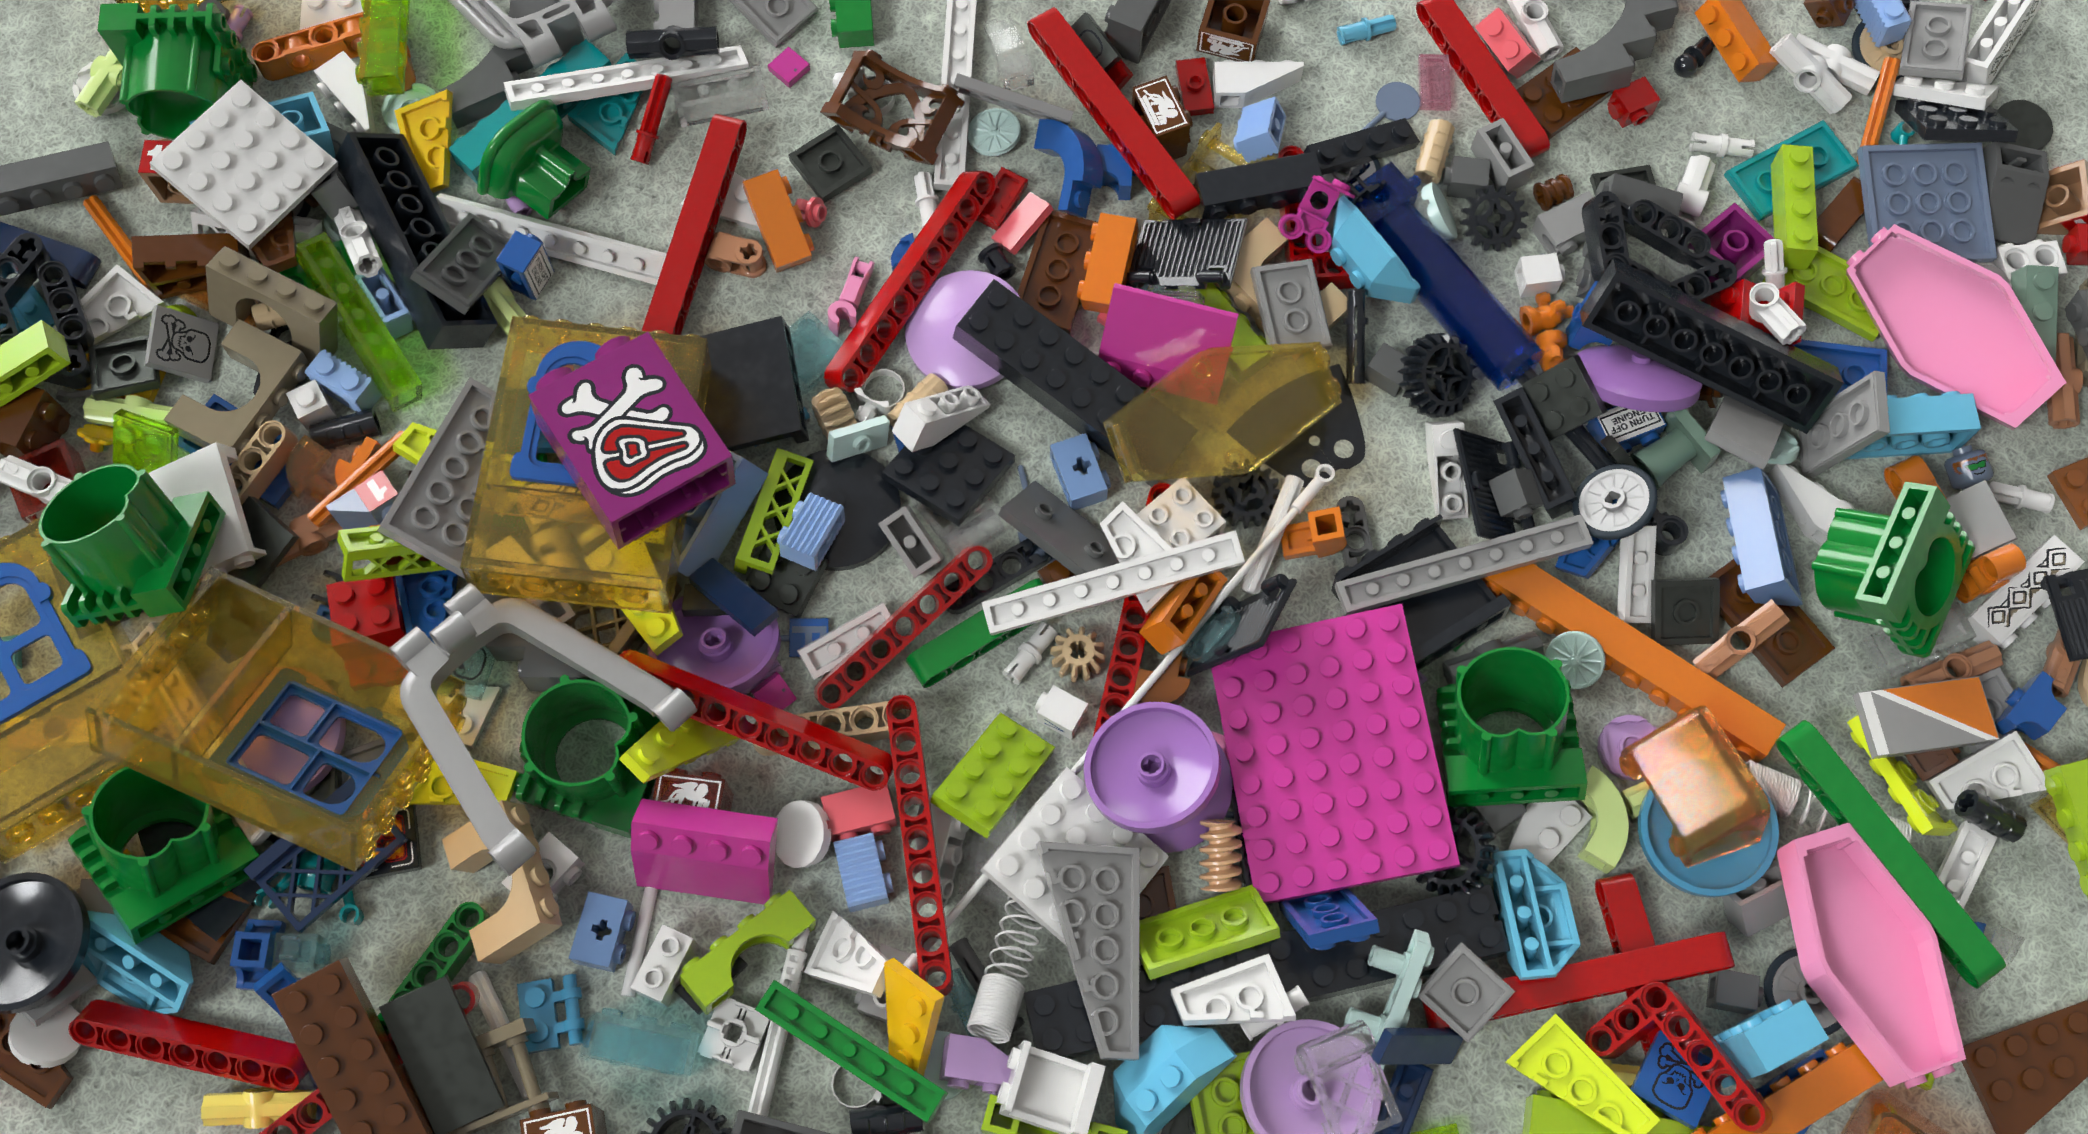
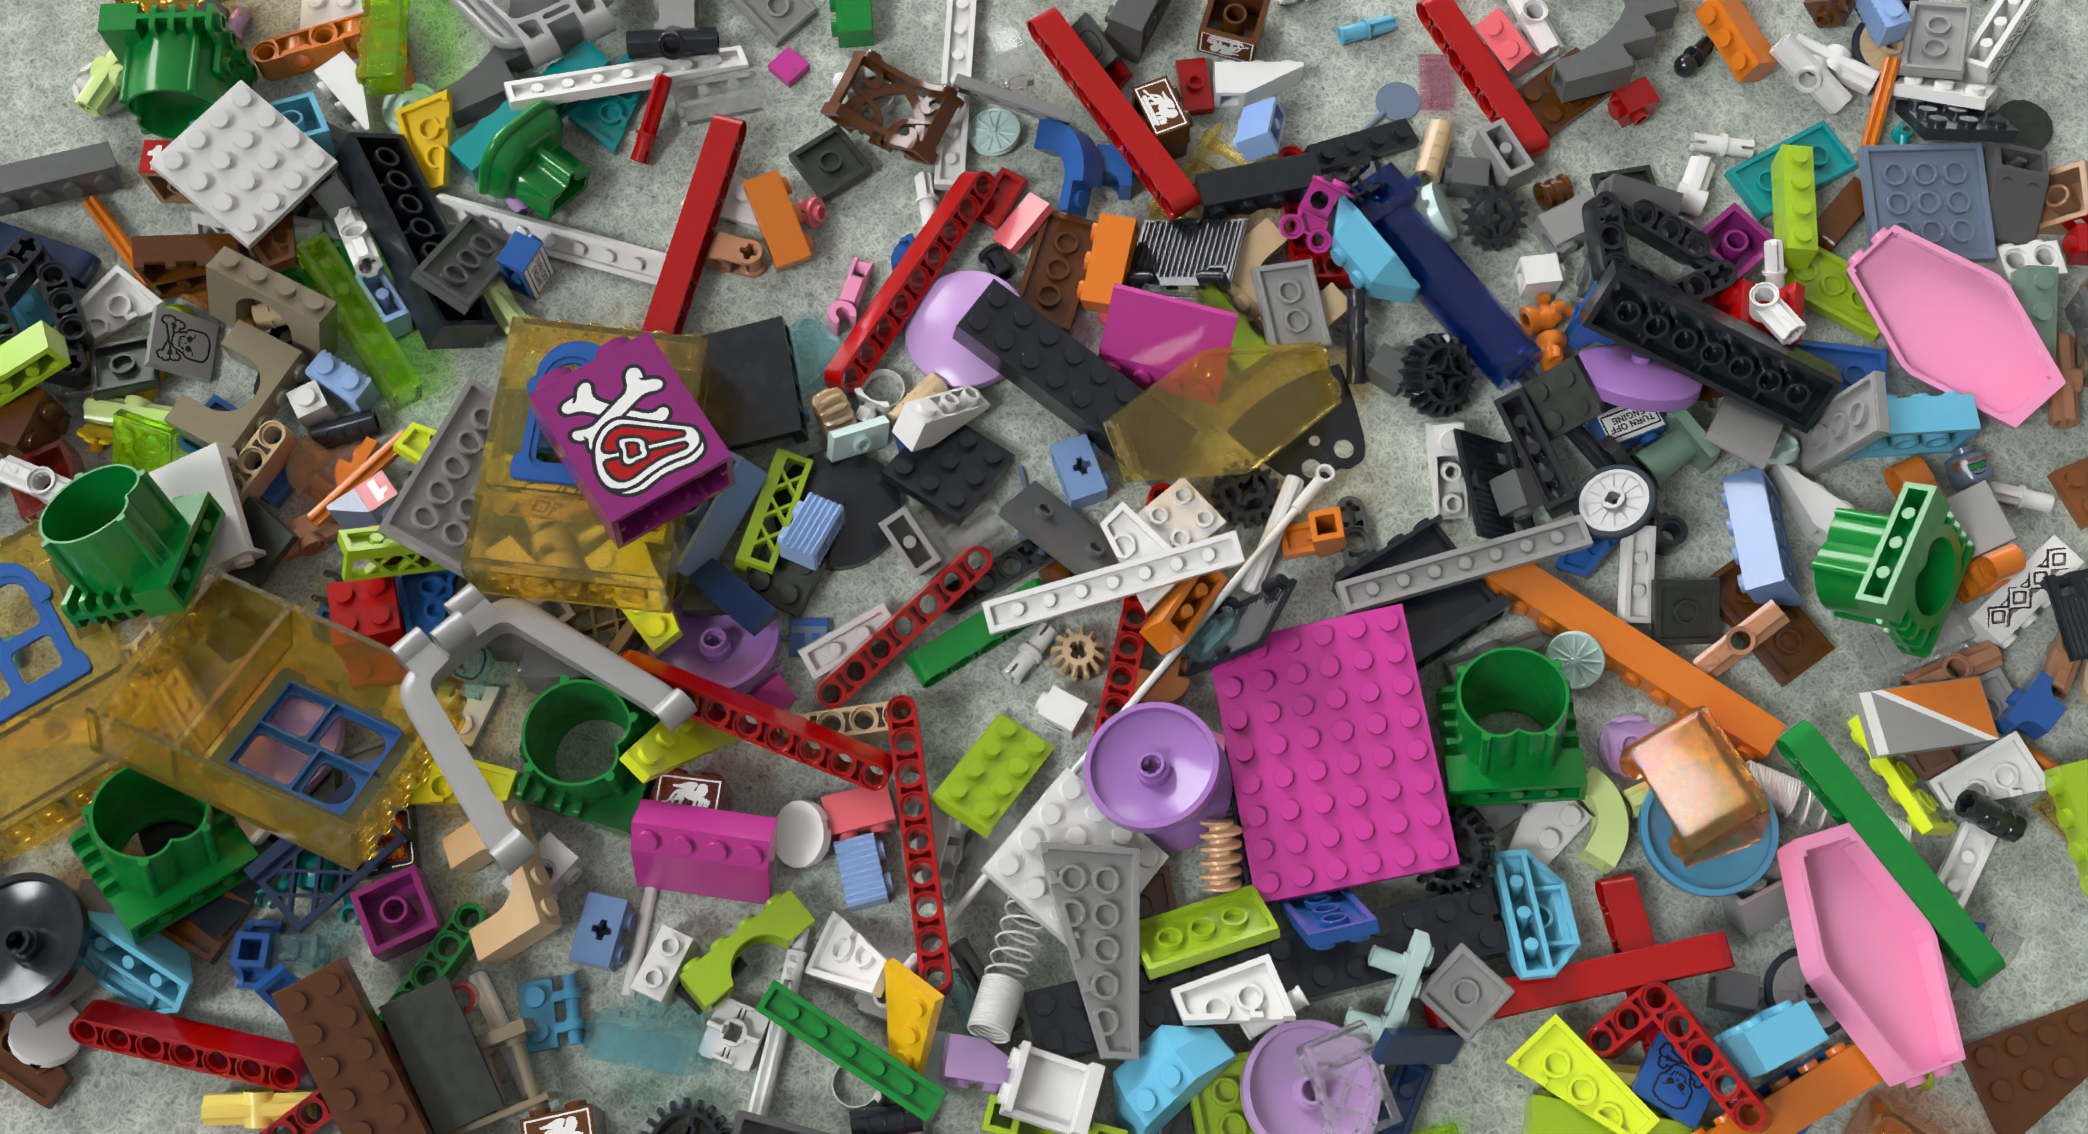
(398, 913): none -> magenta brick

